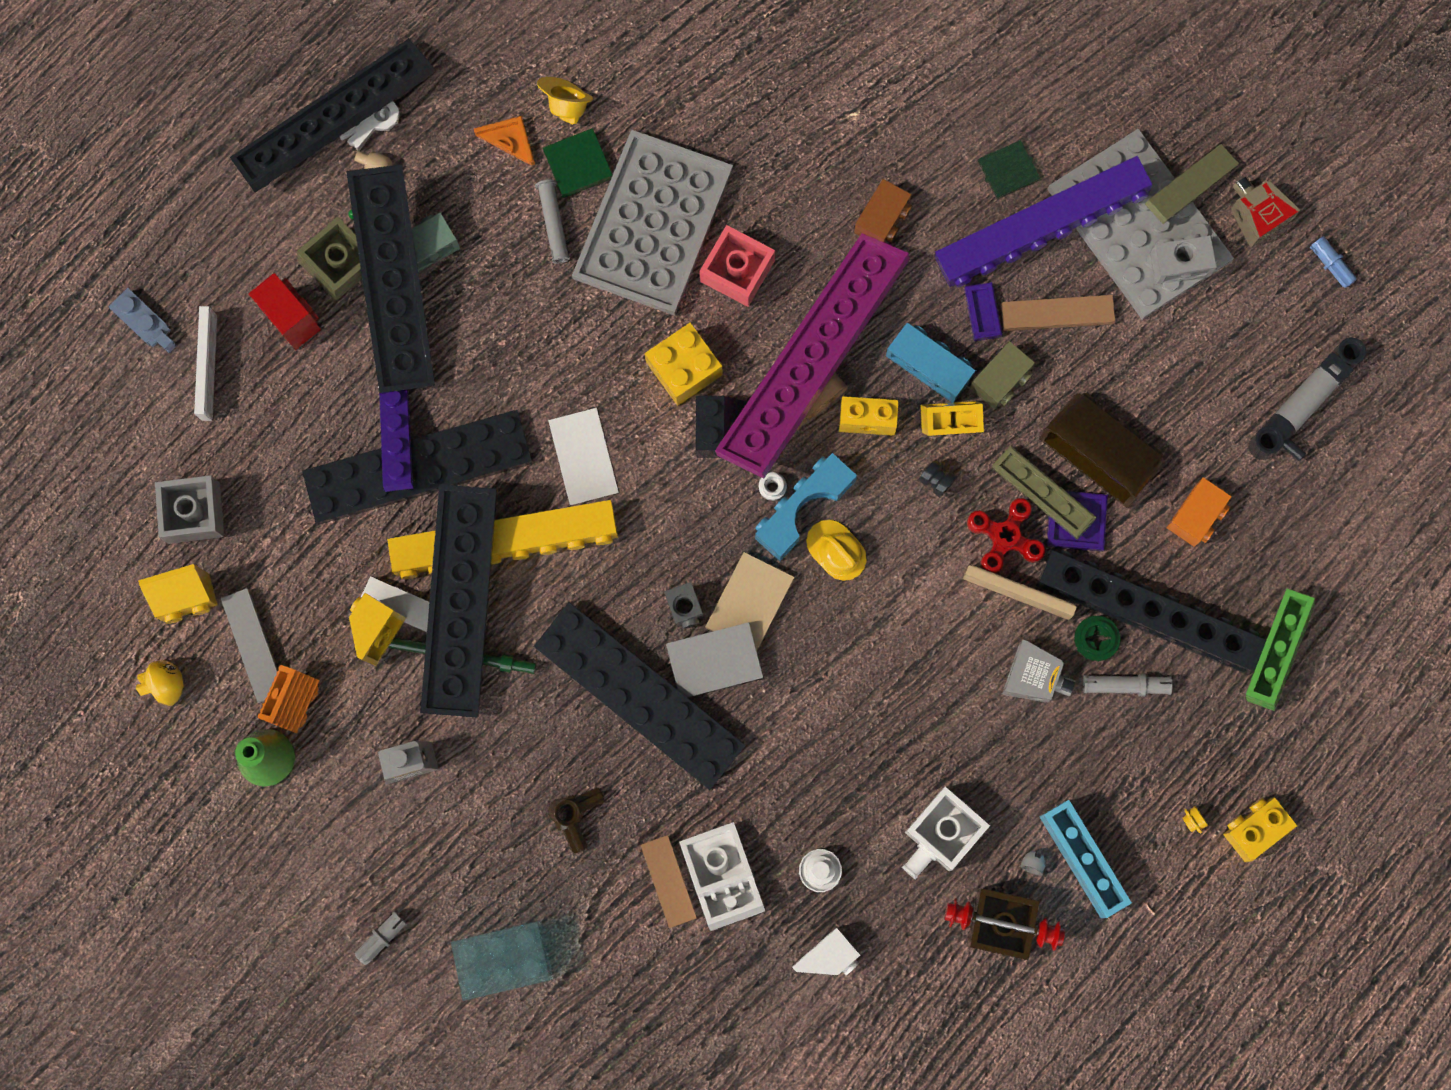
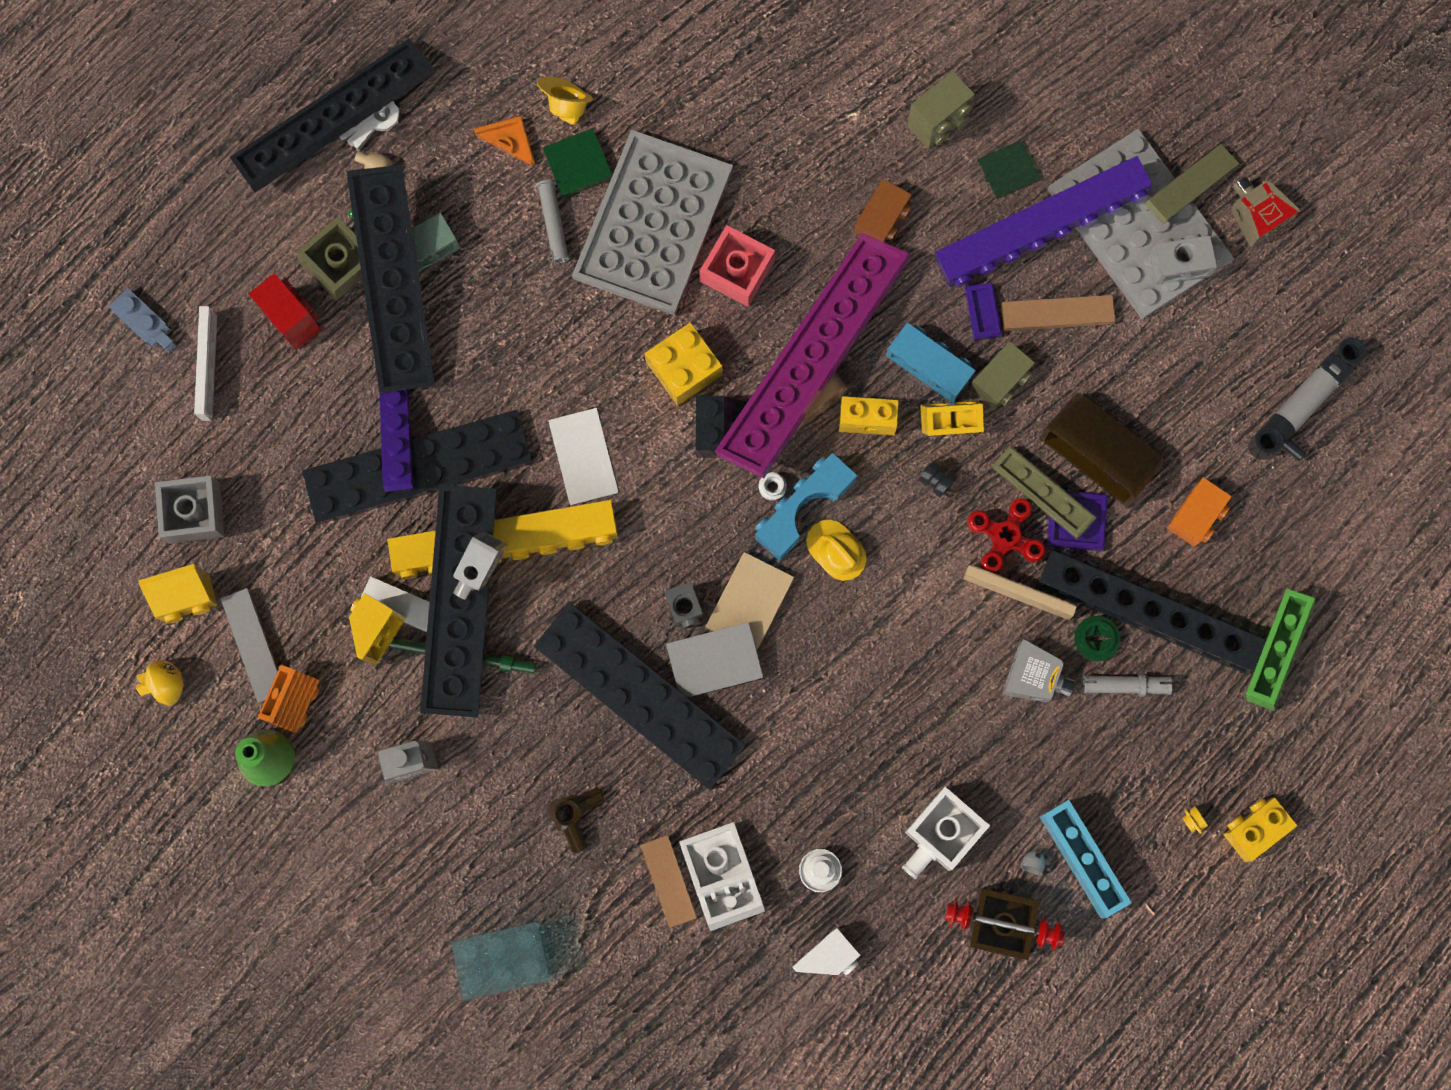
(380, 938): light grey axle -> none
(483, 554): none -> light grey torso
(941, 110): none -> olive brick
(1333, 262): medium blue axle -> none

